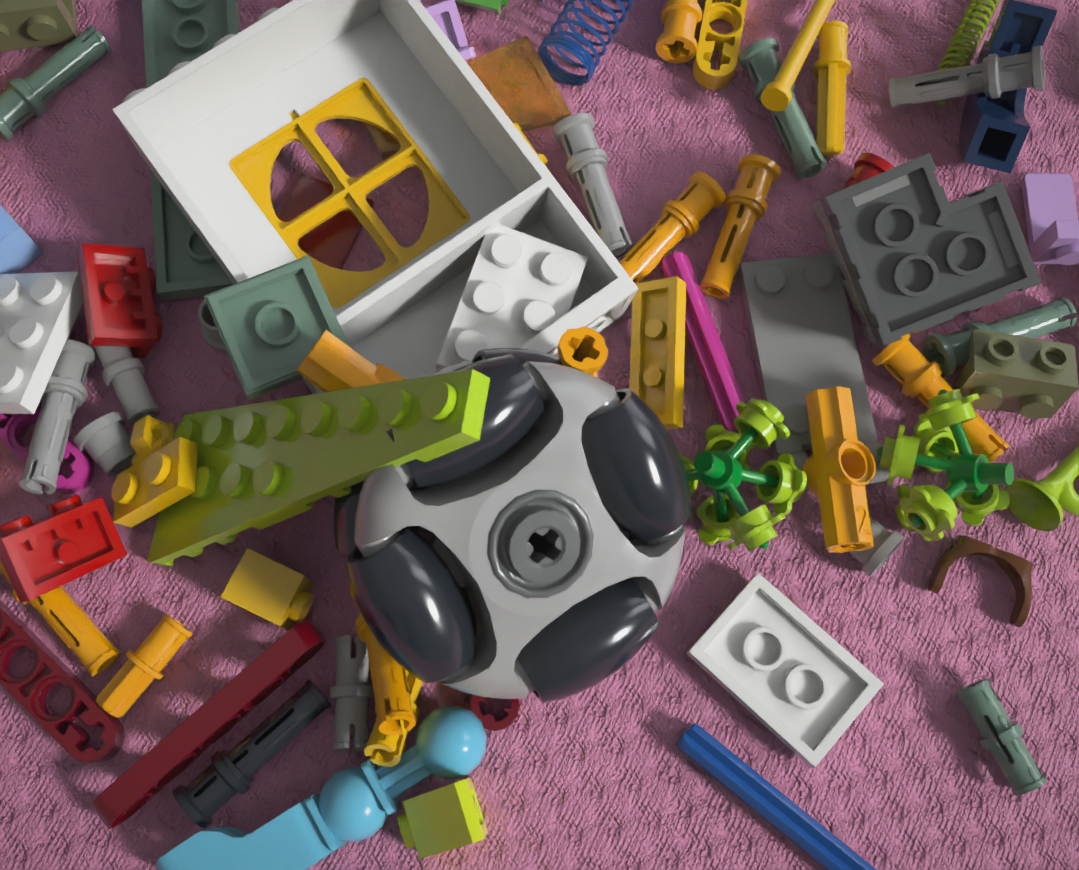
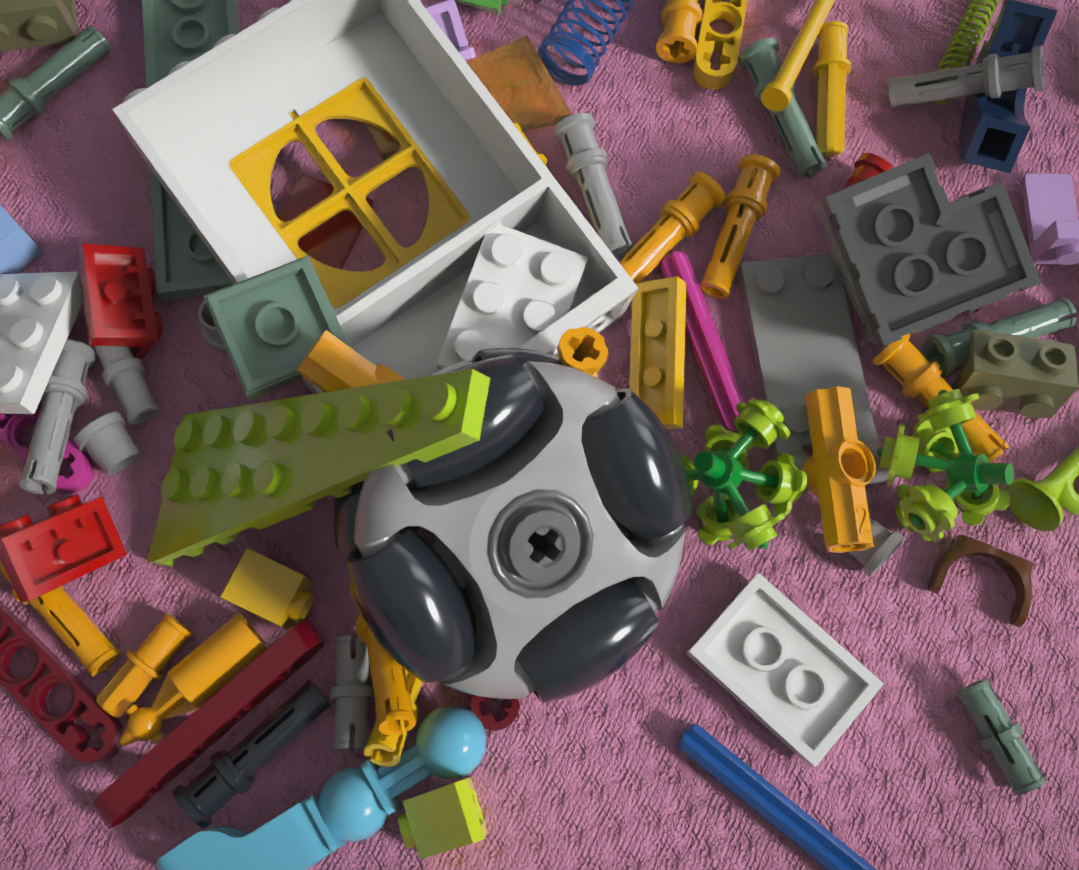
(160, 472): yellow hinge -> none
(197, 678): none -> light orange wheel

